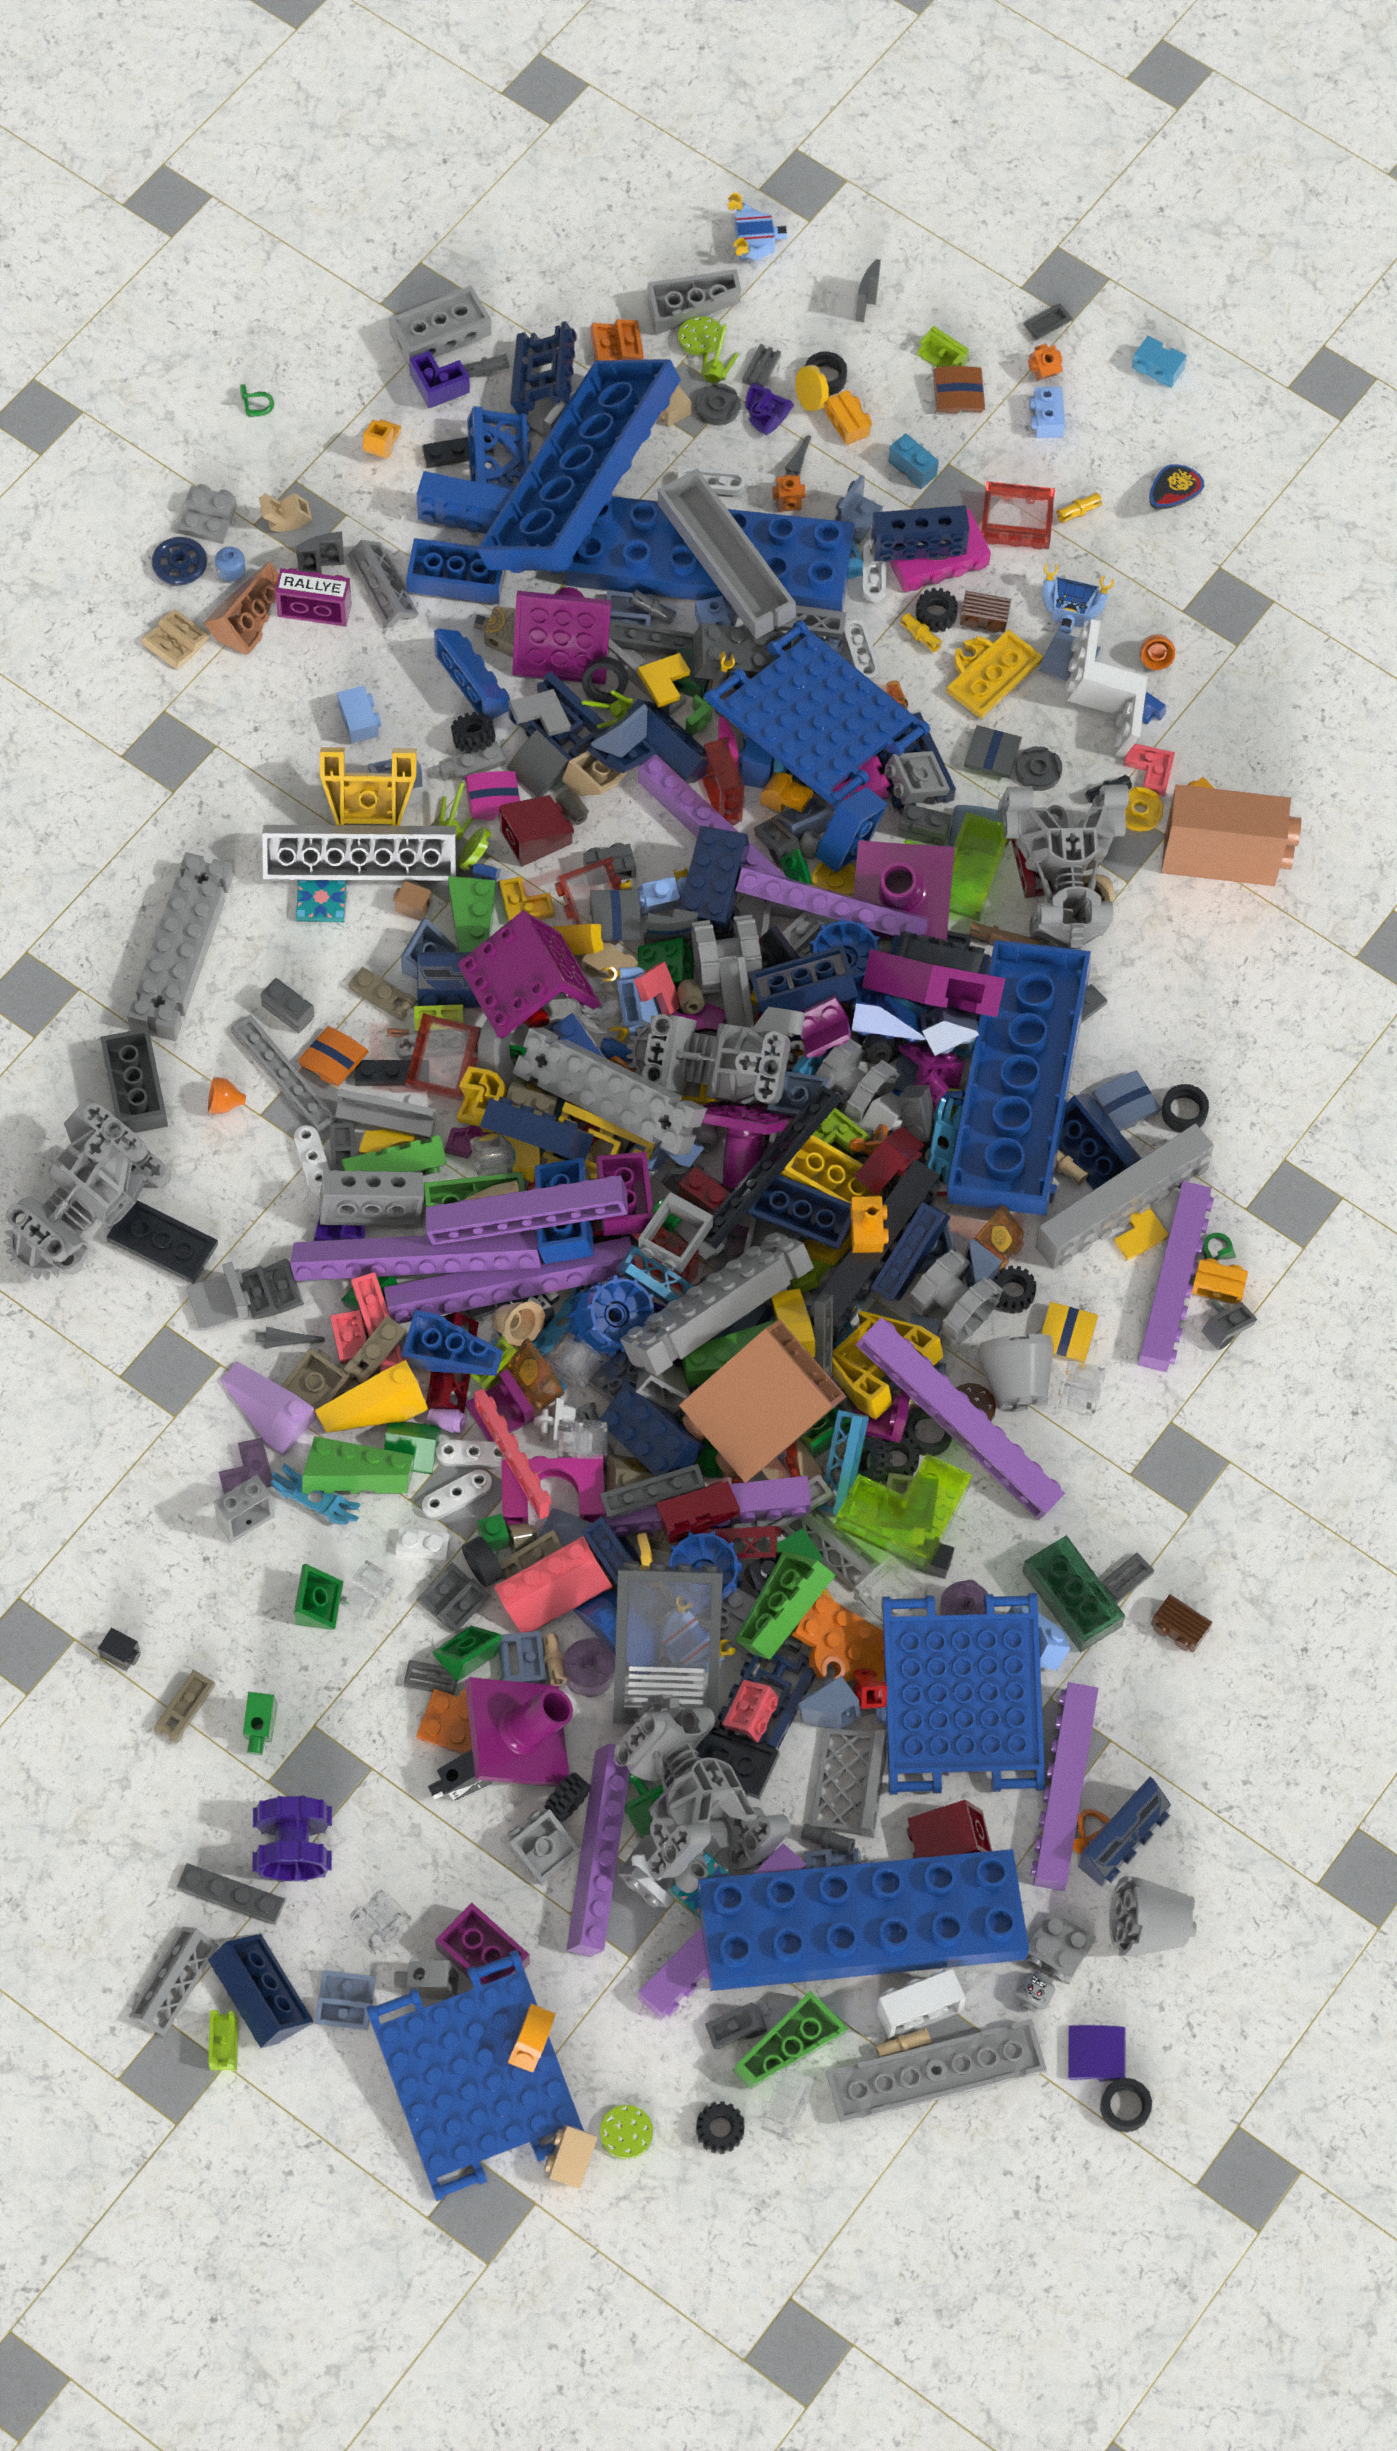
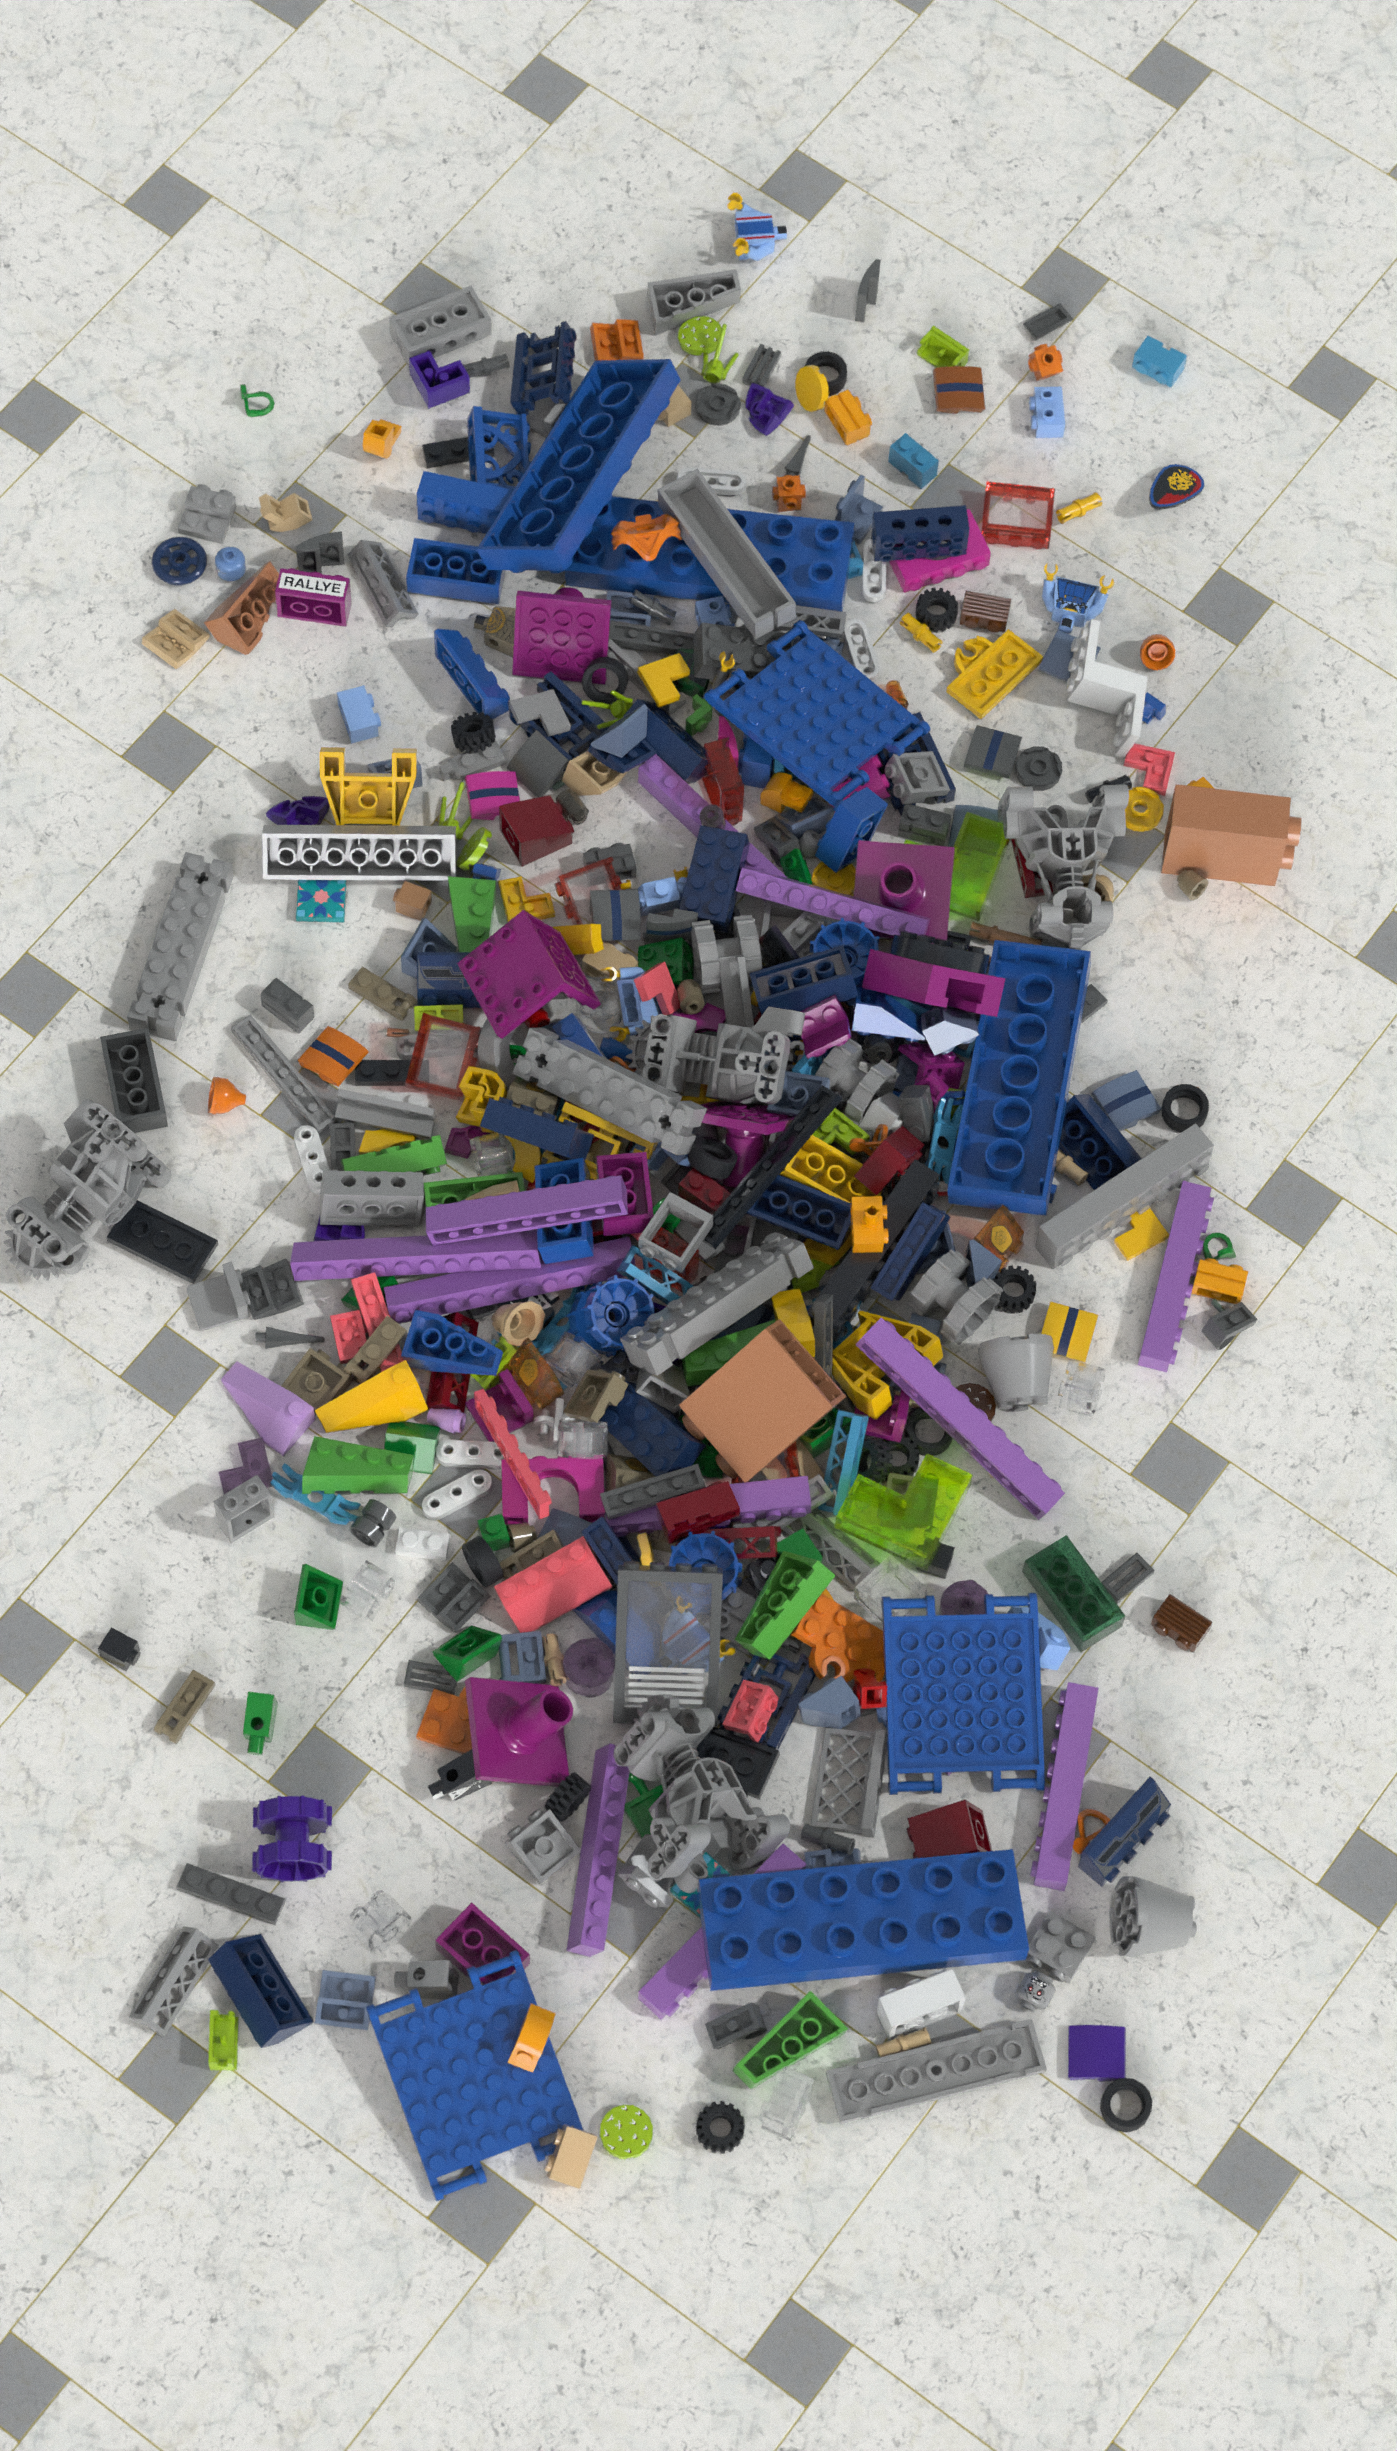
(307, 811): none -> dark purple brick
(374, 1521): none -> dark grey wheel
(594, 1393): none -> dark tan plate
(645, 534): none -> orange piece
(712, 817): none -> clear smoke brick
(712, 1157): none -> black tyre
(1192, 884): none -> dark tan hat

